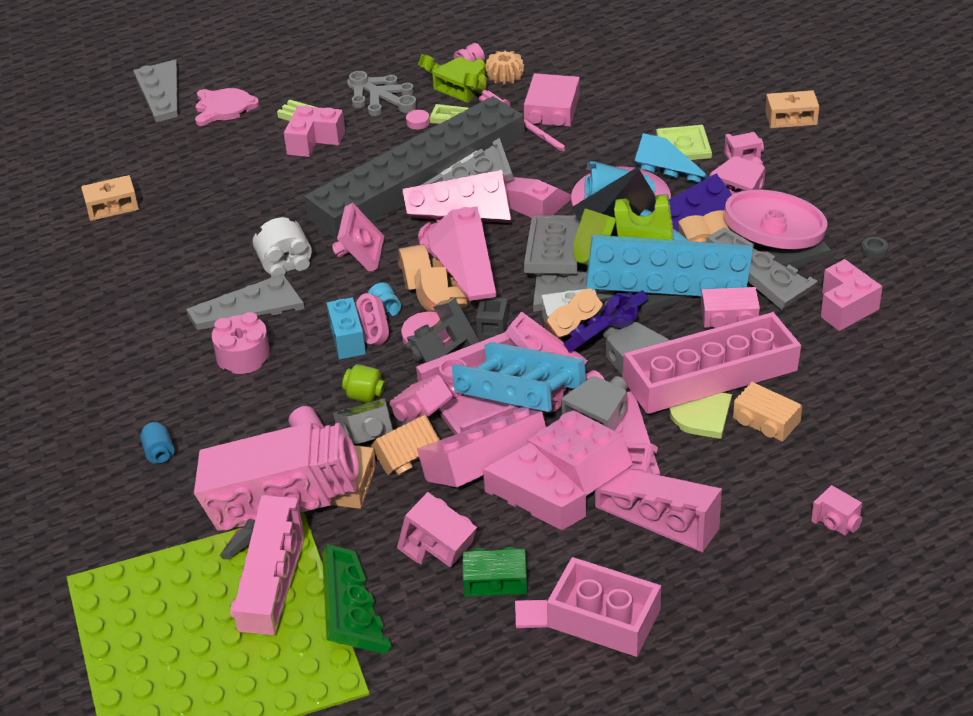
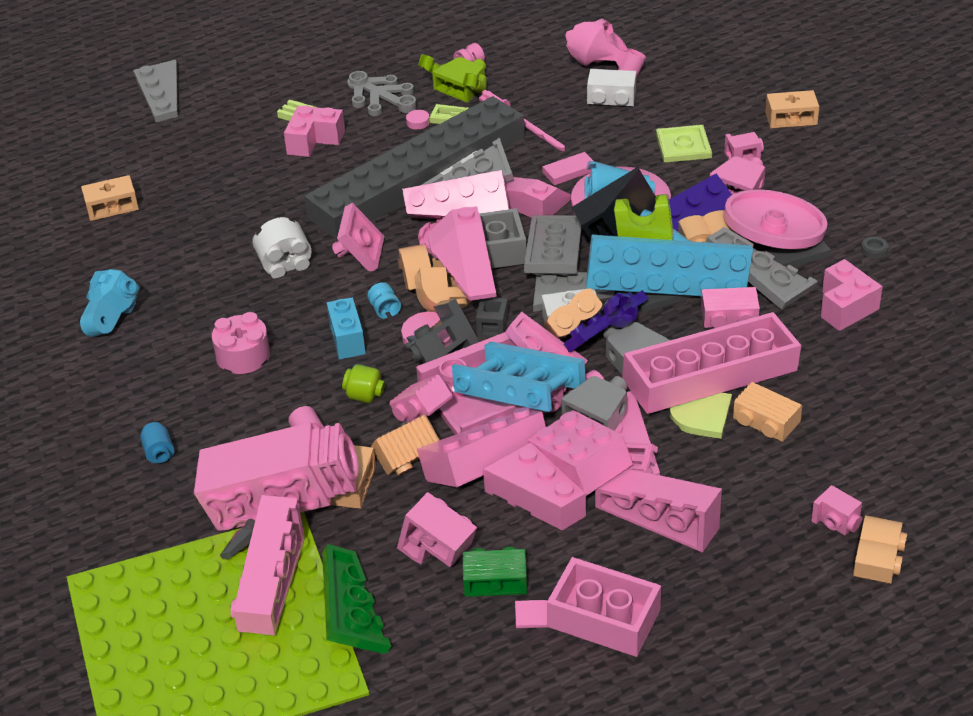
(109, 296): none -> medium azure piece
(223, 104): bright pink tile -> none
(260, 298): light grey wing -> none
(365, 421): light grey torso -> none
(372, 322): bright pink plate -> none
(504, 67): light nougat gear -> none
(504, 237): none -> light grey brick
(552, 99): bright pink brick -> none
(567, 168): none -> bright pink tile
(591, 224): lime tile -> none
(598, 42): none -> bright pink piece
(611, 87): none -> white brick
(662, 156): medium azure slope -> none
(878, 549): none -> light nougat brick

